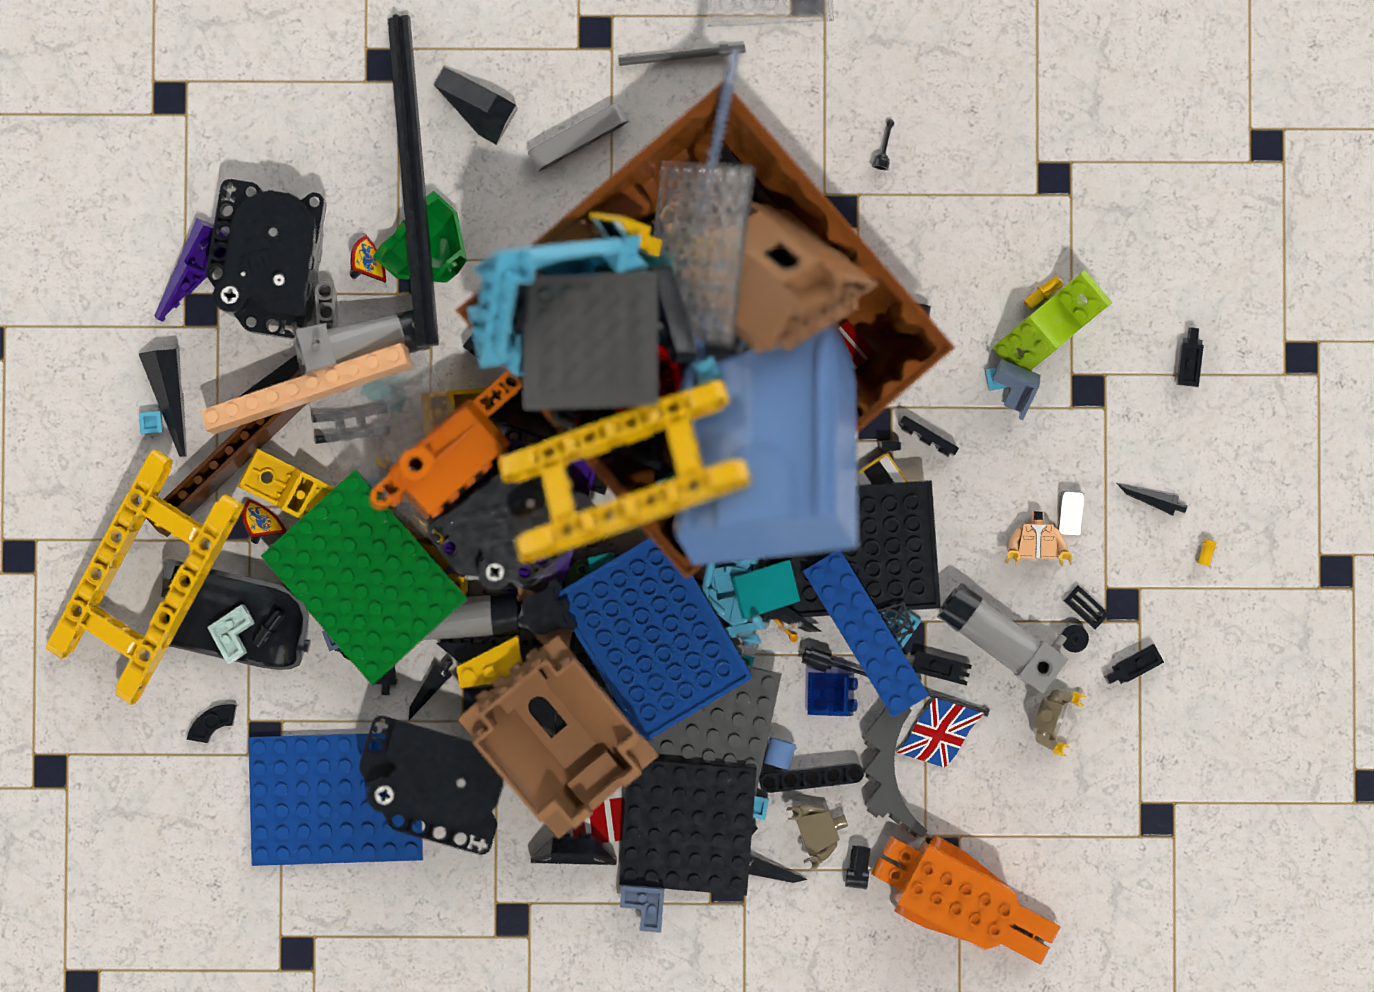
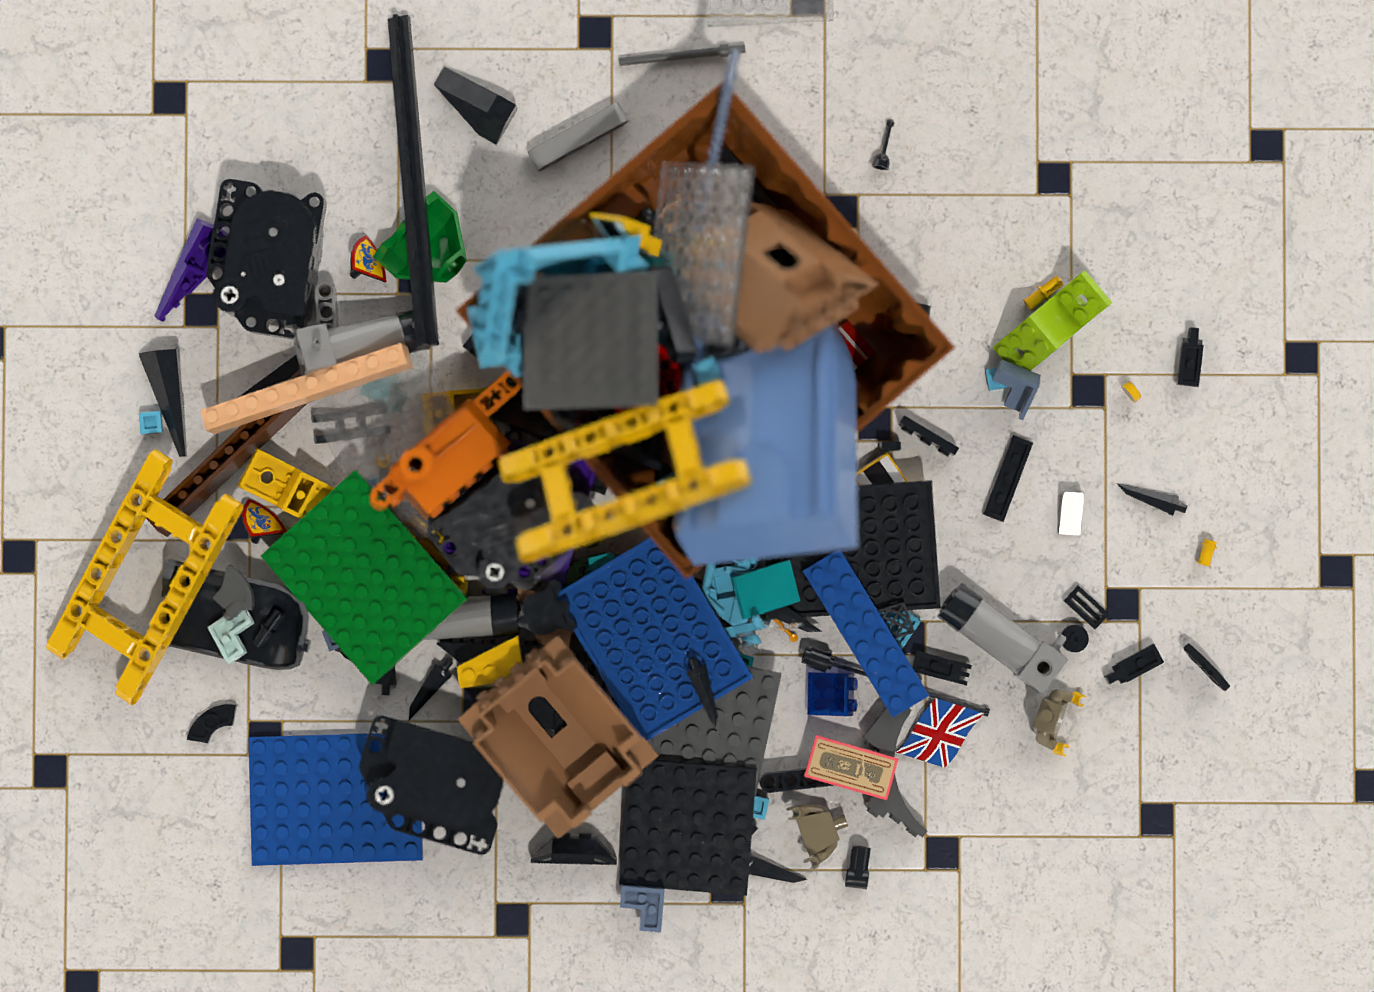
(234, 594): none -> dark grey arm
(605, 821): red sticker -> none
(646, 216): none -> black bar
(700, 680): none -> black bar
(779, 753): medium blue piece -> none
(851, 767): none -> tile
(961, 898): orange piece -> none
(1008, 478): none -> black tile
(1038, 541): light nougat torso -> none
(1131, 391): none -> yellow tile
(1206, 667): none -> black tile

